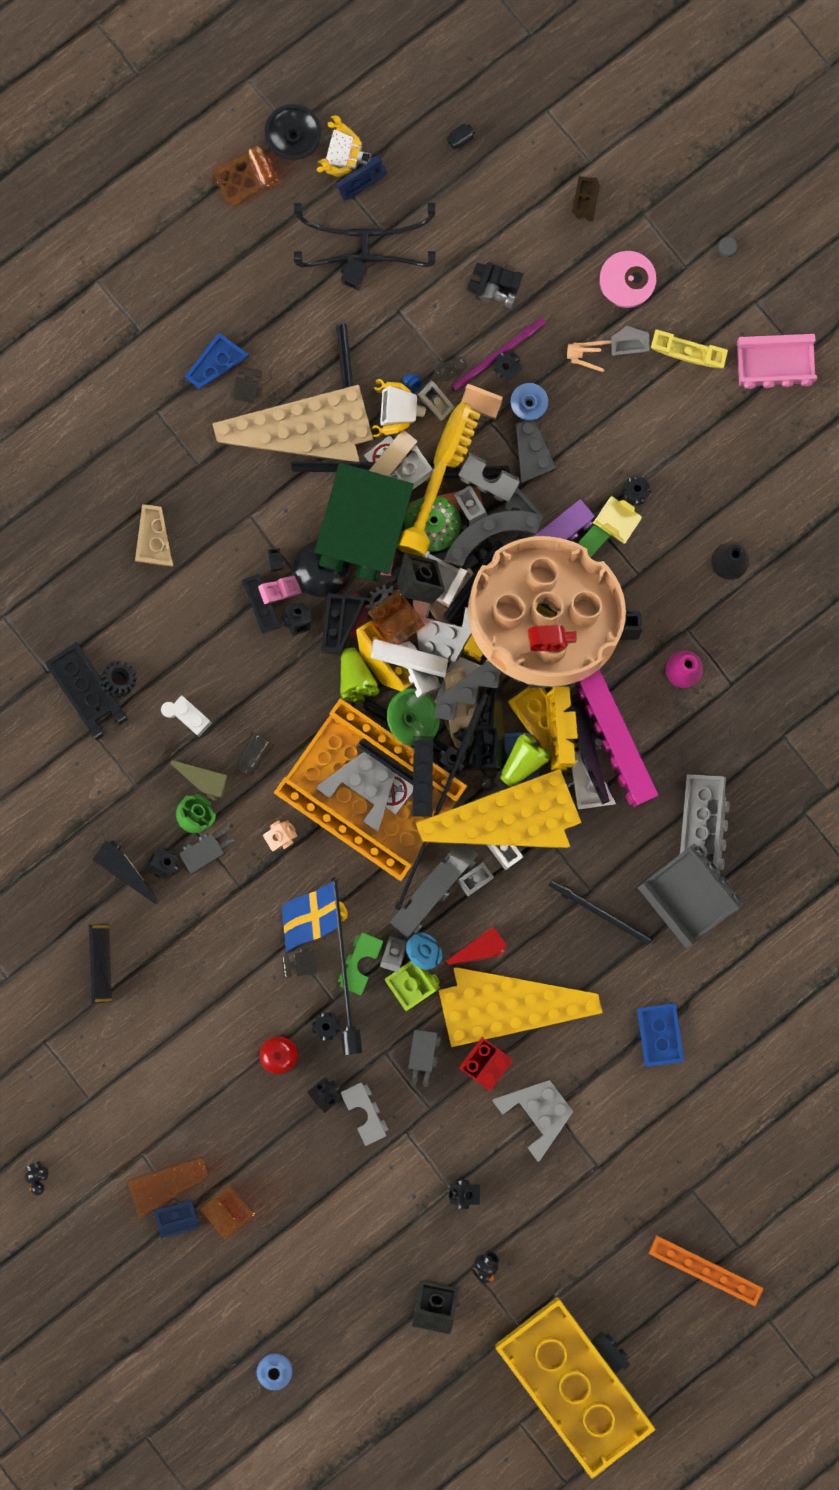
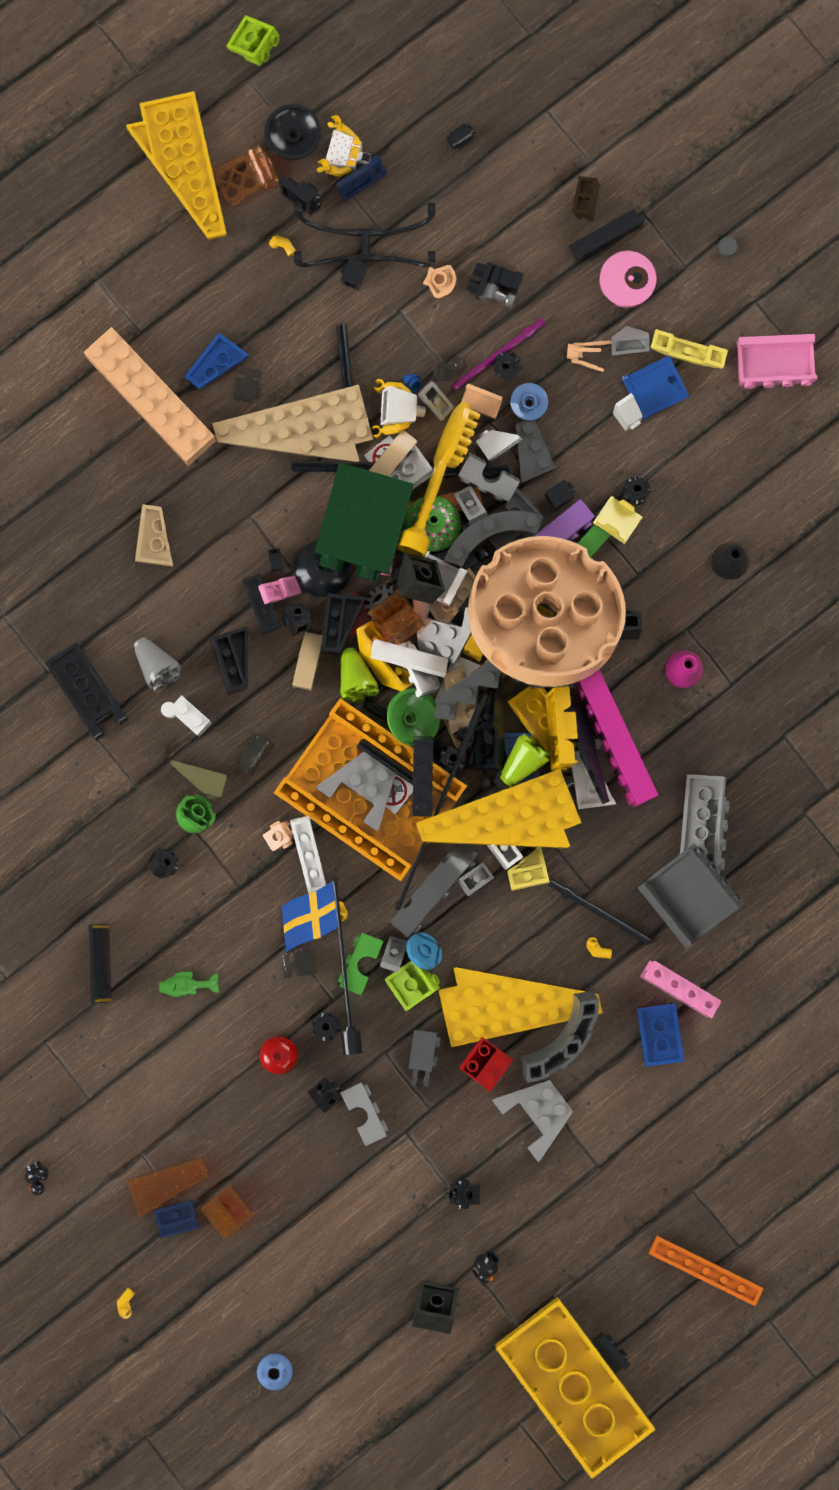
(110, 686): black tyre -> none
(118, 864): black slope -> none
(123, 1303): none -> yellow arm
(150, 396): none -> light nougat brick
(156, 664): none -> light grey cone
(177, 148): none -> yellow wing
(183, 984): none -> bright green animal
(204, 851): dark grey hinge -> none
(232, 659): none -> black wedge
(253, 40): none -> lime plate
(282, 242): none -> yellow arm
(304, 194): none -> black plate
(307, 661): none -> tan slope
(308, 853): none -> white tile
(441, 281): none -> light nougat animal
(465, 593): black axle -> none
(485, 946): red slope -> none
(496, 443): none -> white slope
(529, 871): none -> light yellow wing
(550, 638): red piece -> none
(560, 494): none -> black brick
(567, 1044): none -> dark grey brick
(596, 950): none -> yellow arm
(606, 235): none -> black fence
(628, 412): none -> white slope
(653, 388): none -> blue container
(680, 989): none -> bright pink panel

